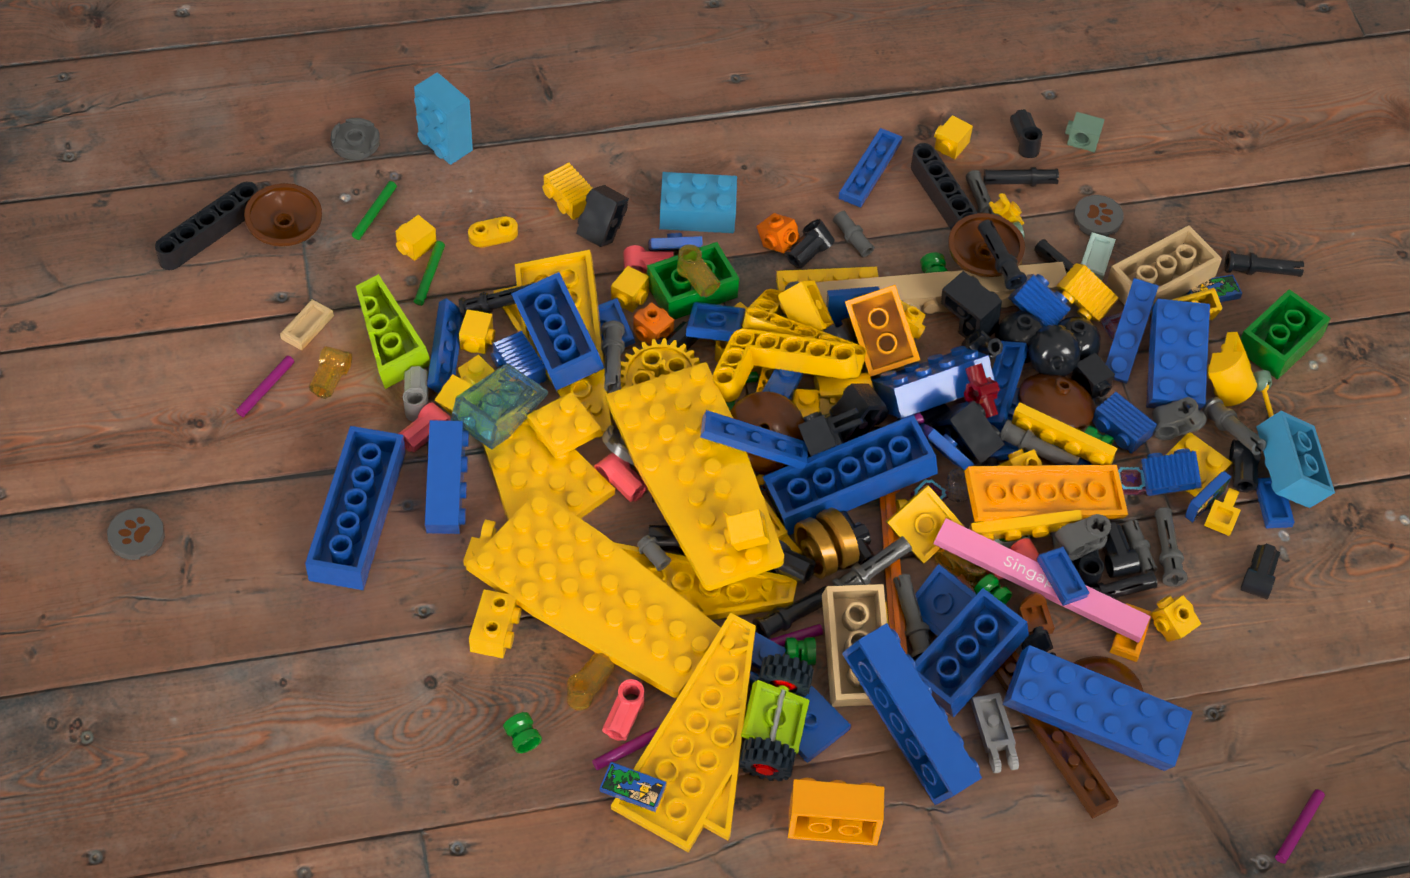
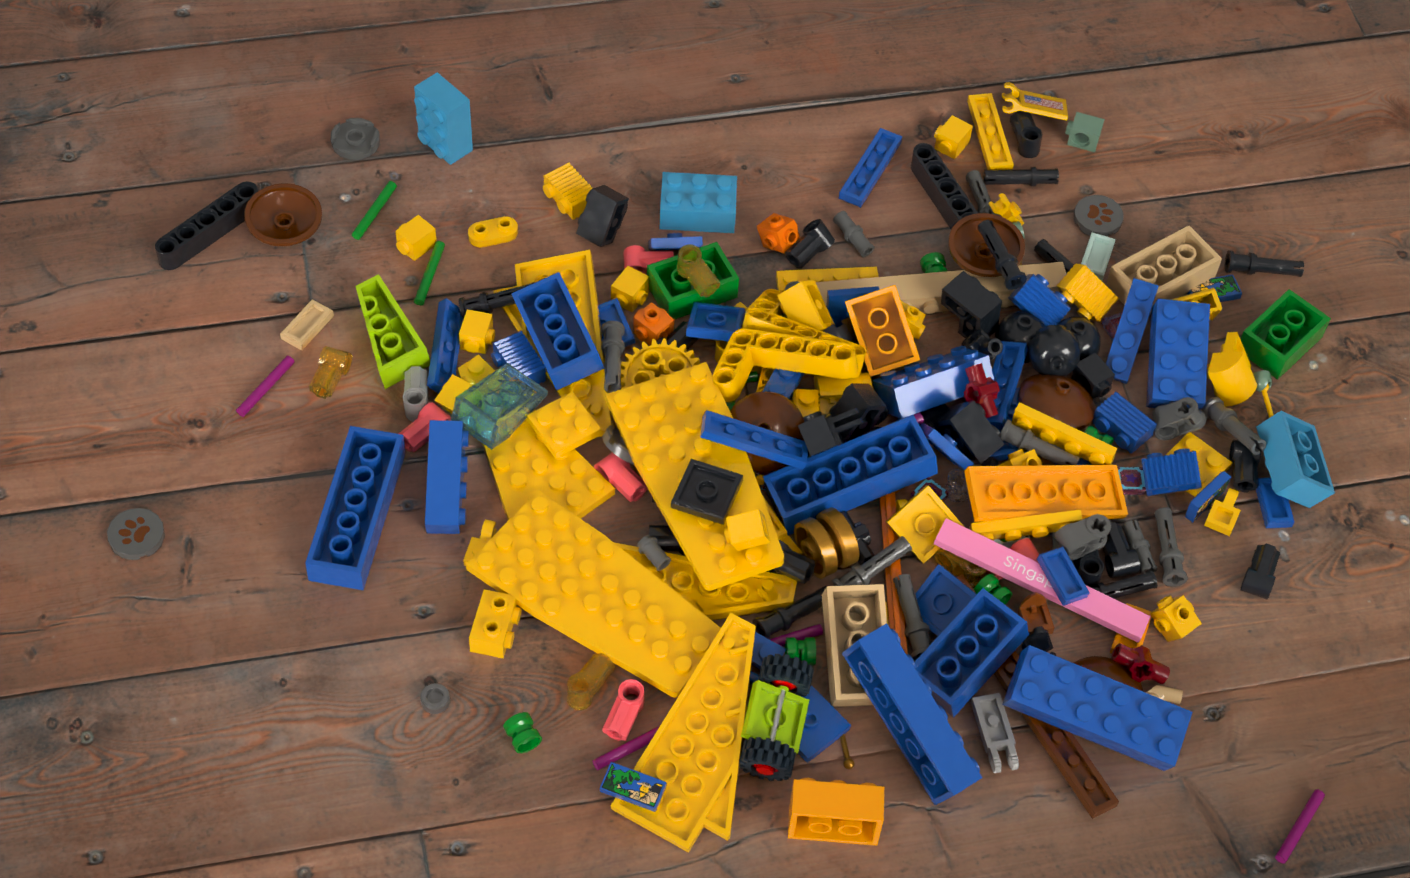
(435, 698): none -> flat silver tile
(707, 491): none -> black tile
(848, 762): none -> pearl gold hinge
(990, 132): none -> yellow plate
(1034, 103): none -> yellow flag
(1140, 663): none -> dark red axle
(1166, 693): none -> tan arm

